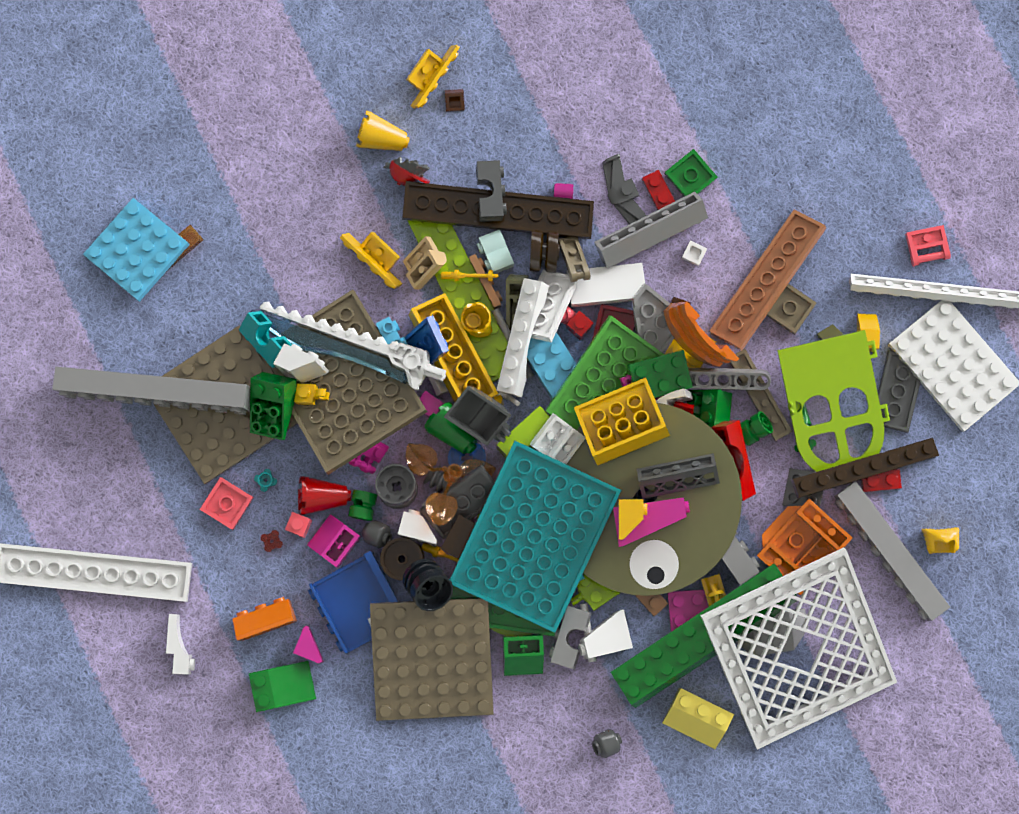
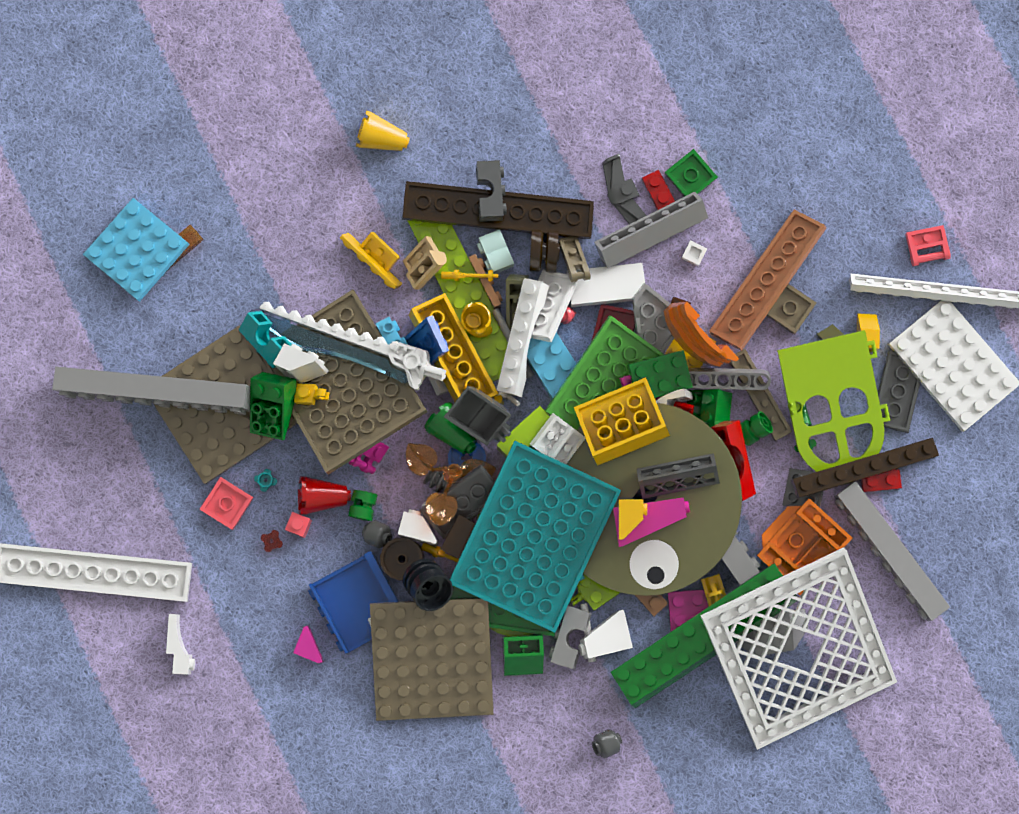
(263, 619): orange slope -> none
(282, 686): green slope -> none
(334, 541): dark pink slope -> none
(394, 475): dark grey wheel -> none
(406, 171): hair -> none
(428, 71): yellow bracket -> none
(430, 403): dark pink brick -> none
(454, 100): reddish brown slope -> none
(563, 190): dark pink brick -> none
(579, 325): red brick -> none
(697, 718): light yellow slope -> none
(941, 540): yellow hair -> none

